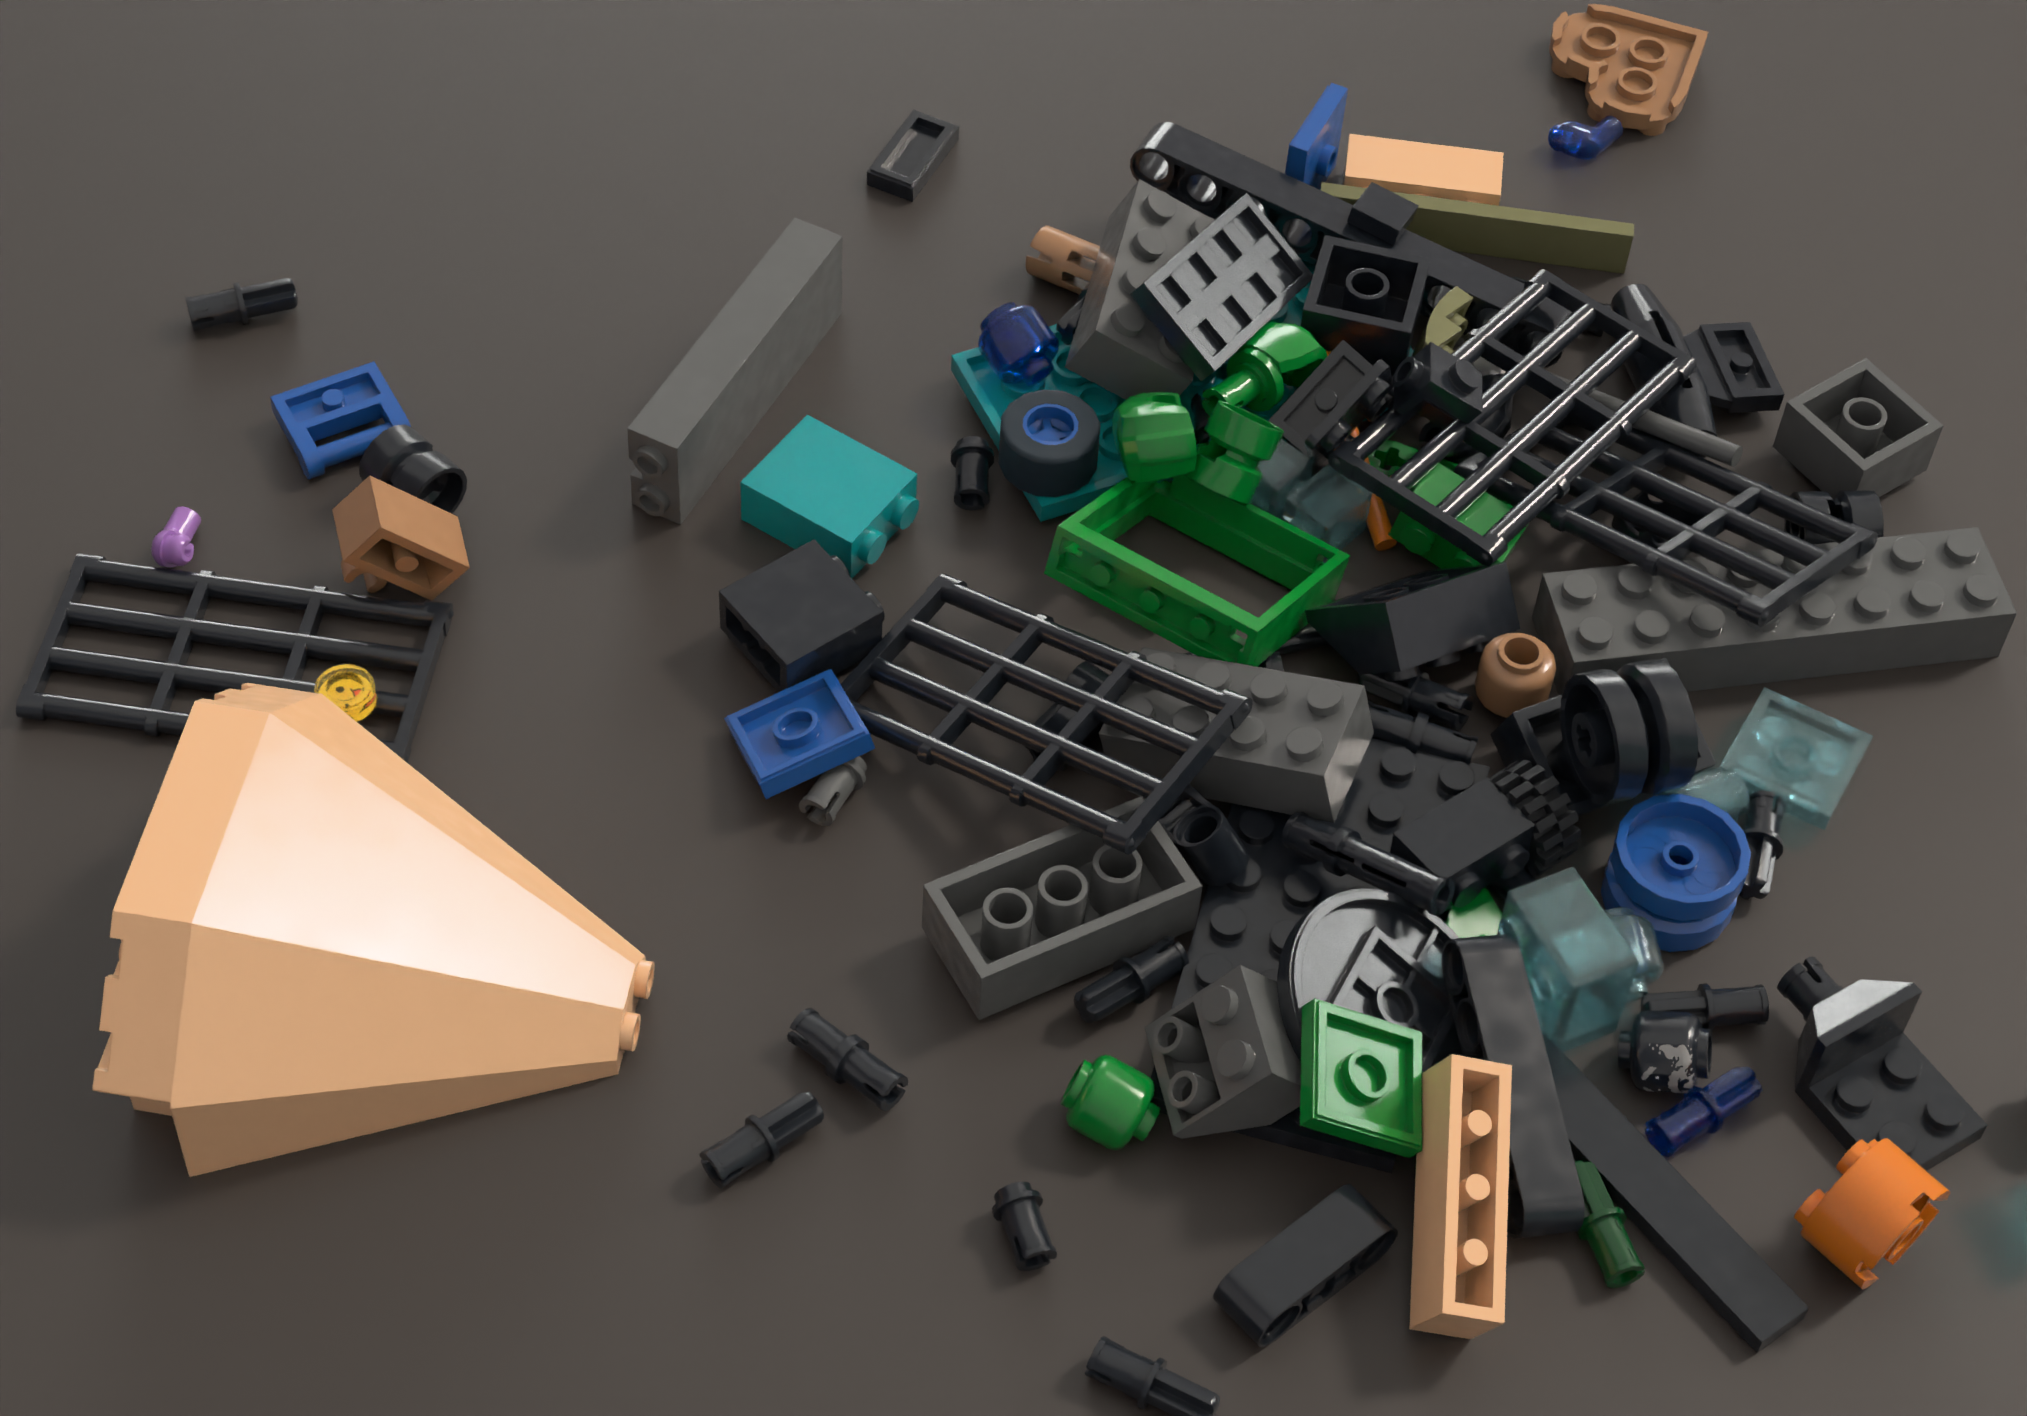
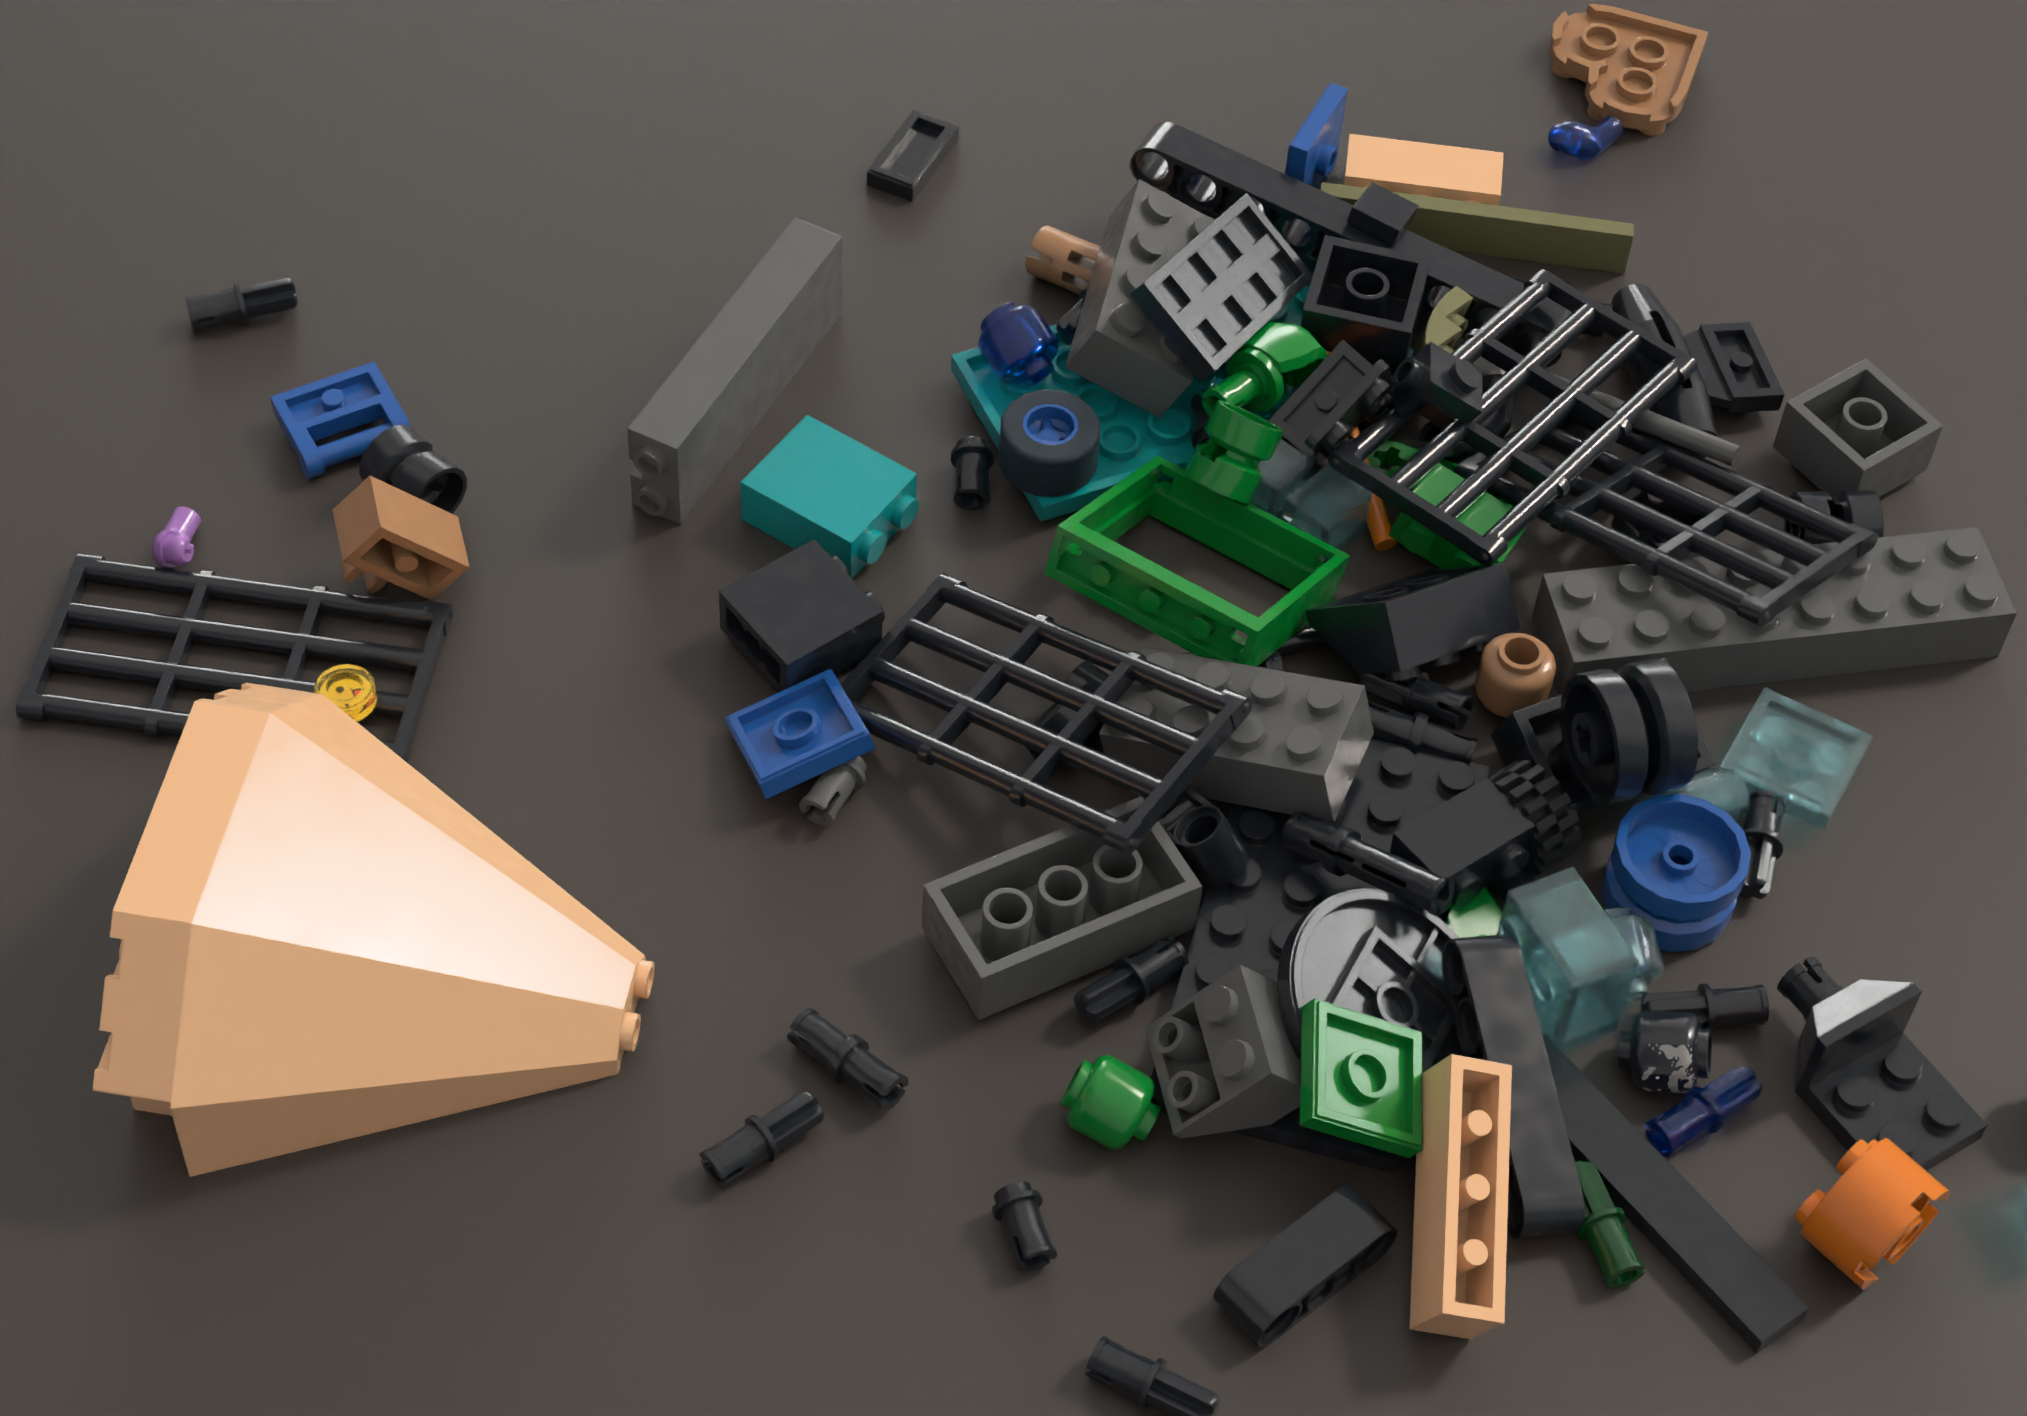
(1154, 437): green piece -> none

